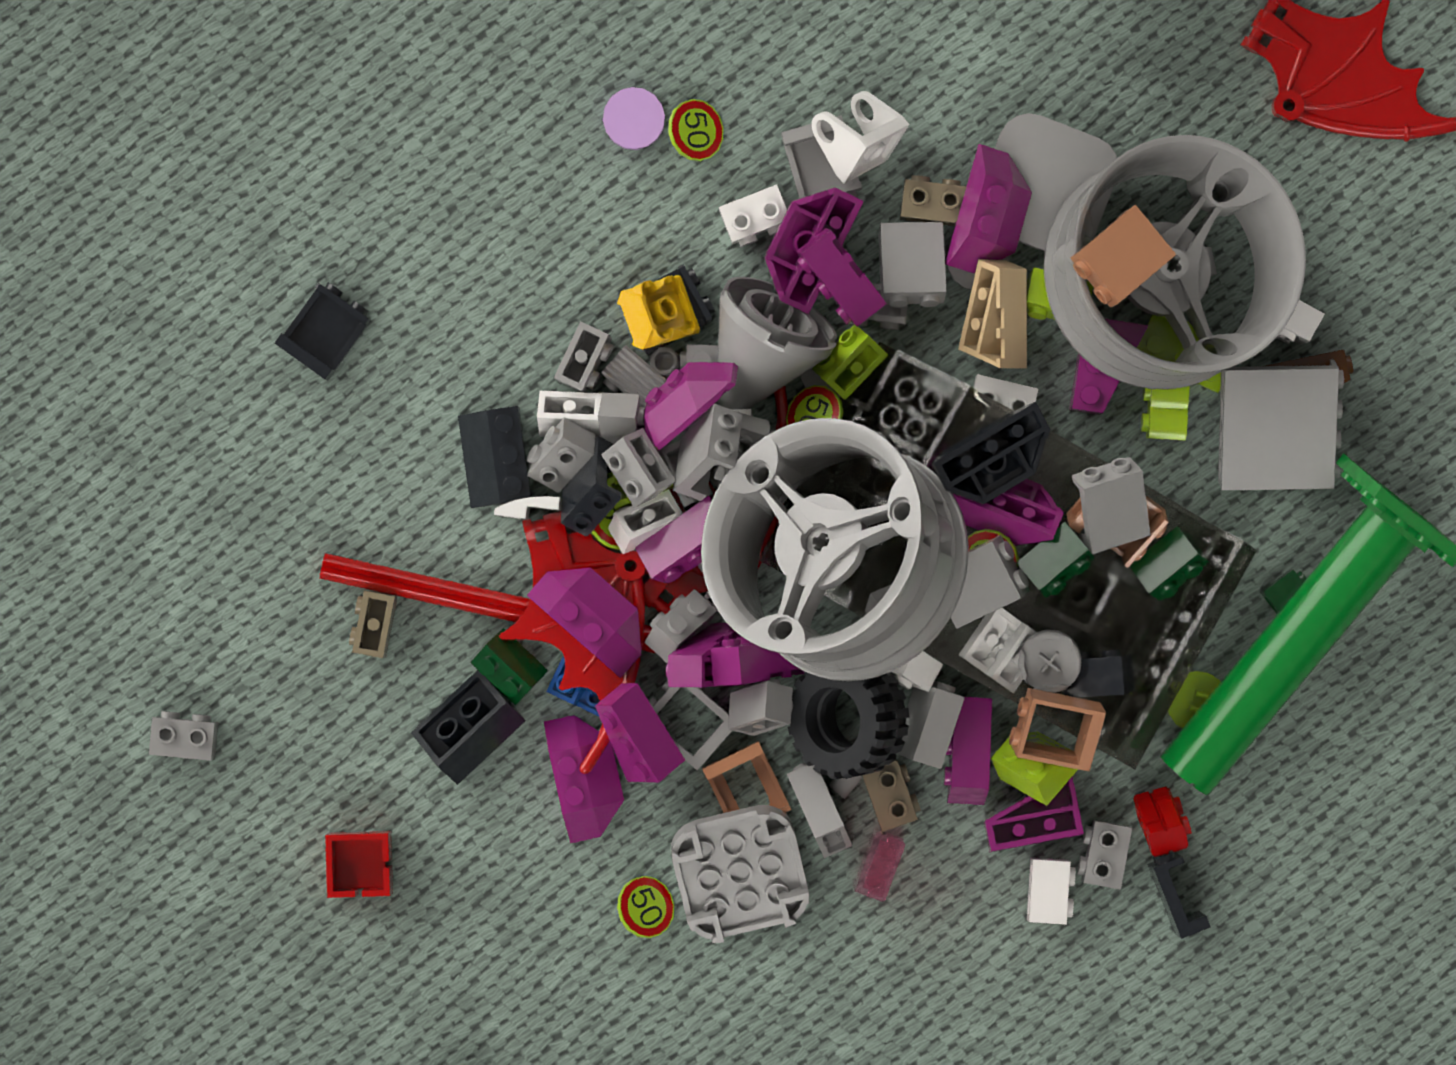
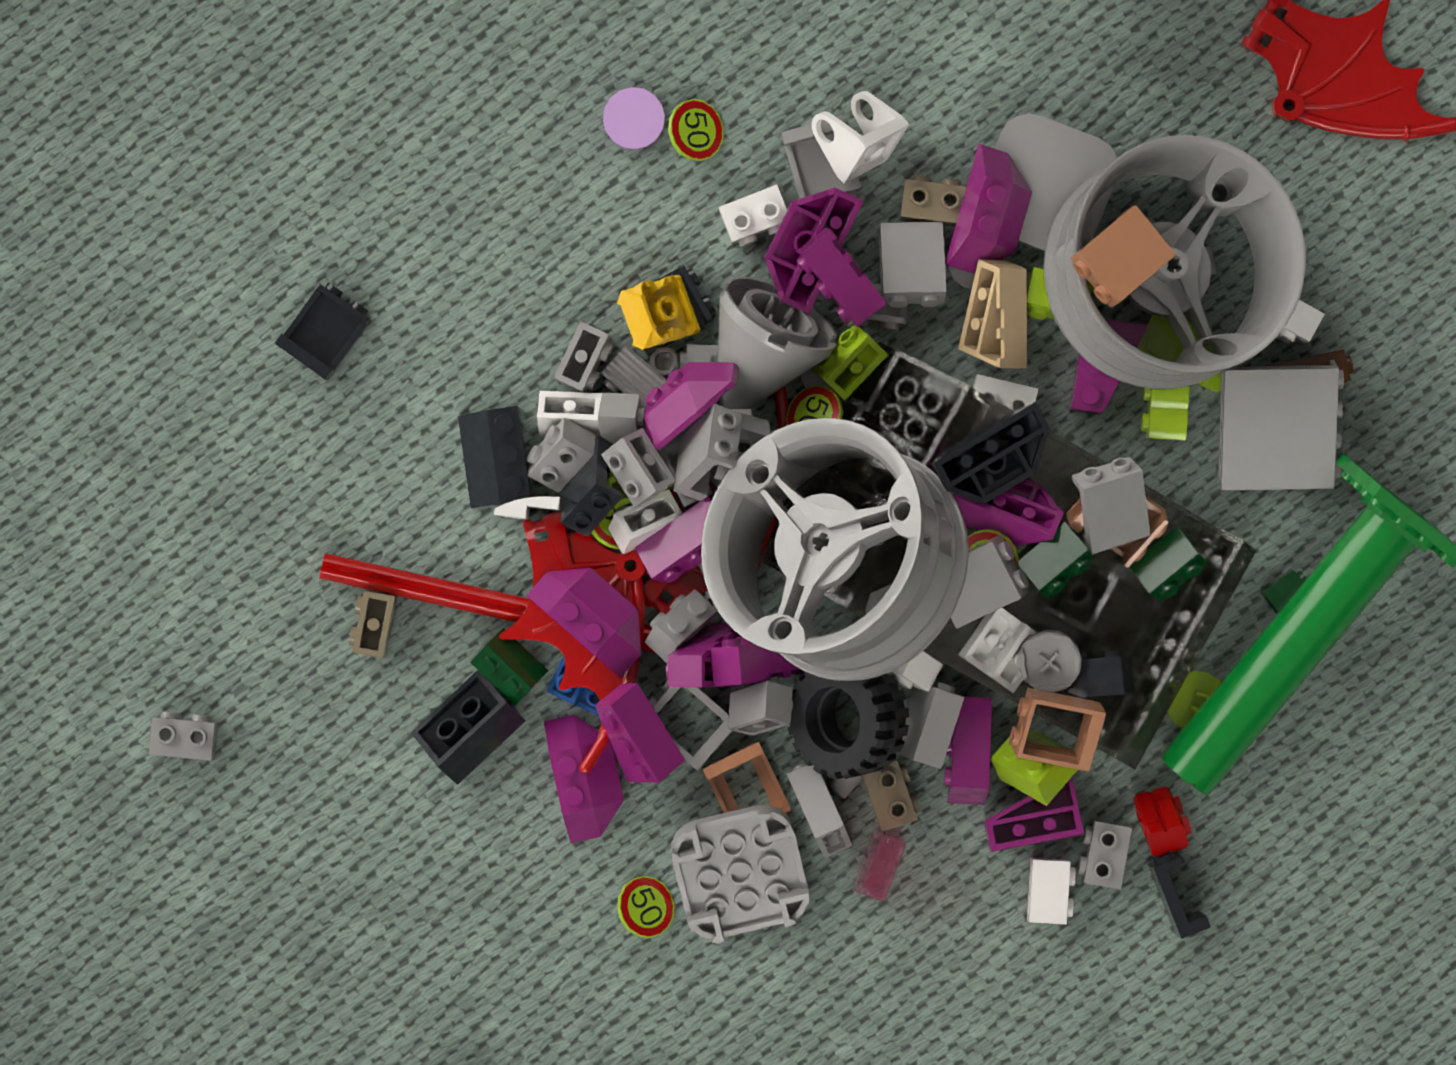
(358, 862): red piece -> none

